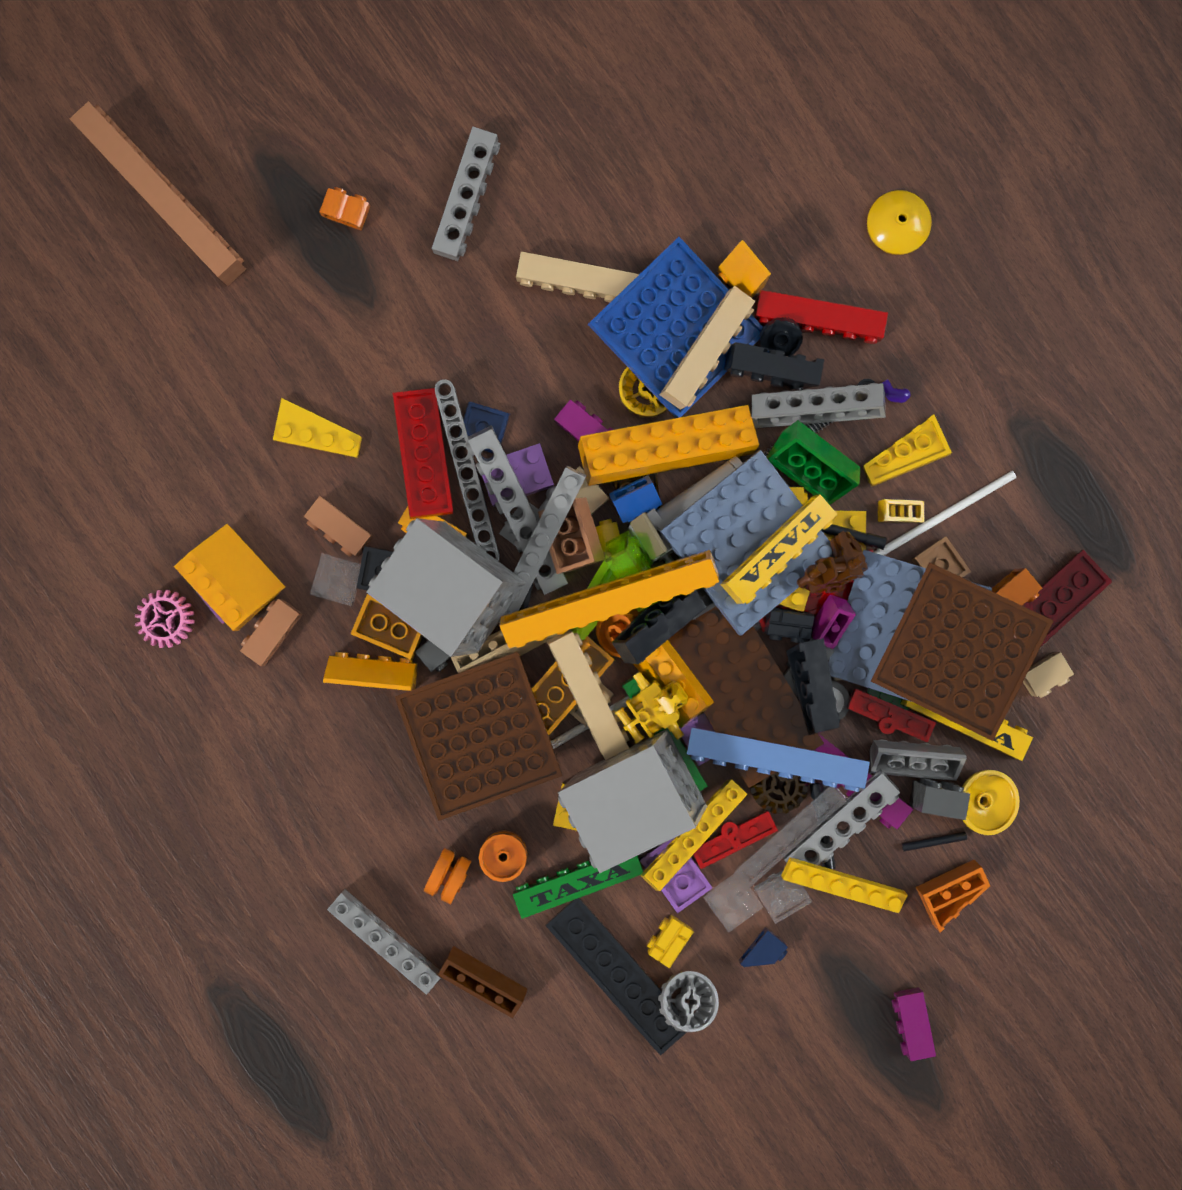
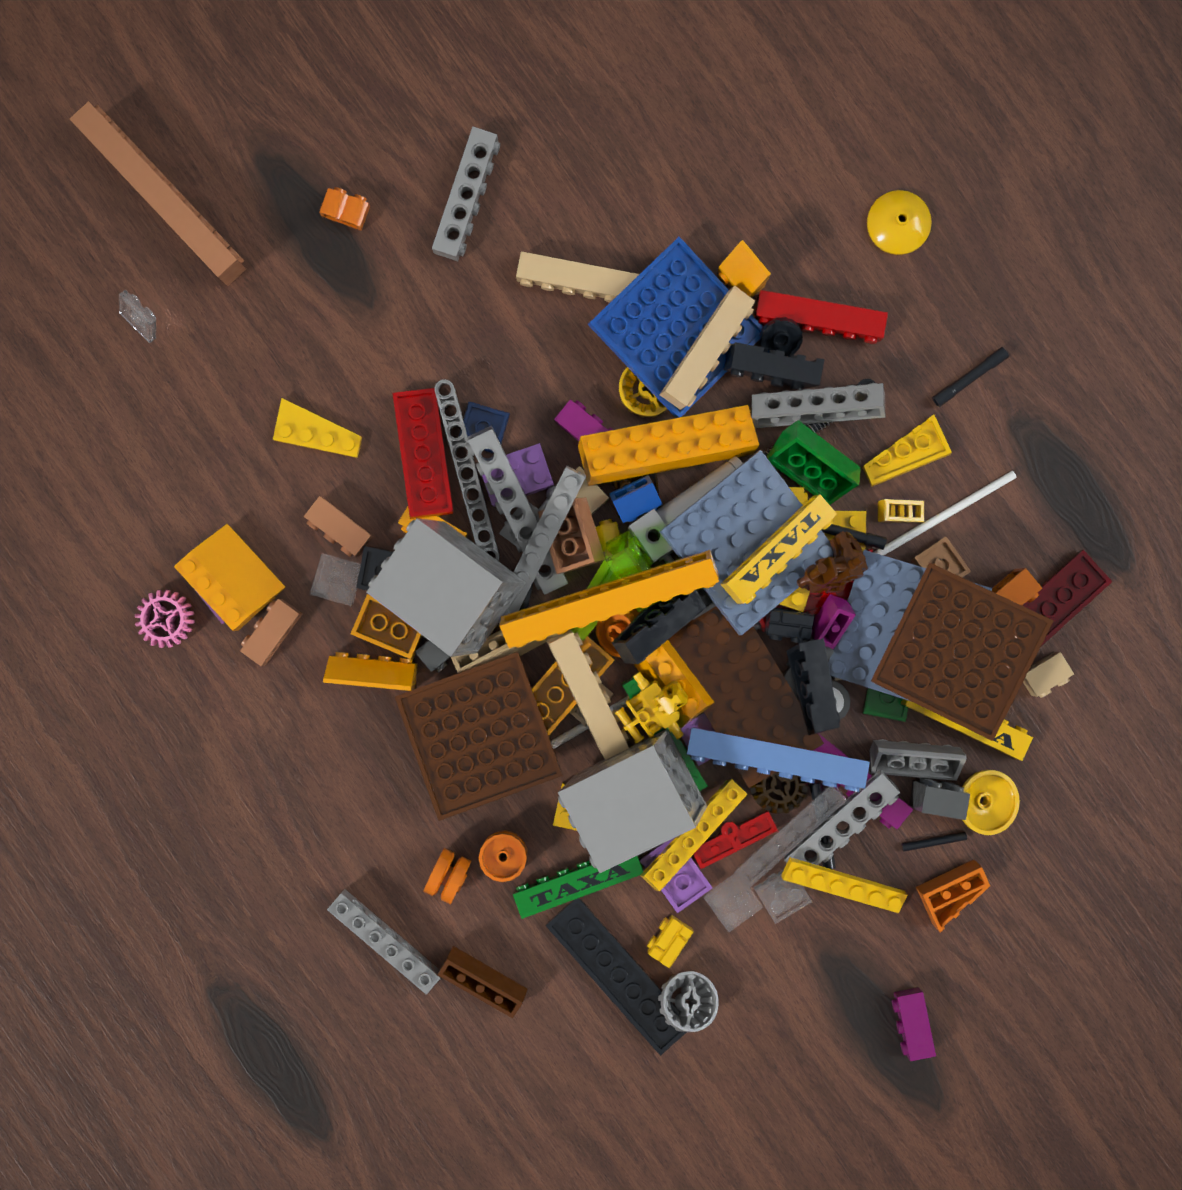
(139, 317): none -> clear hinge
(648, 536): dark tan slope -> none
(764, 950): dark blue slope -> none
(890, 716): red hinge -> none
(895, 395): dark purple arm -> none
(989, 363): none -> black piece

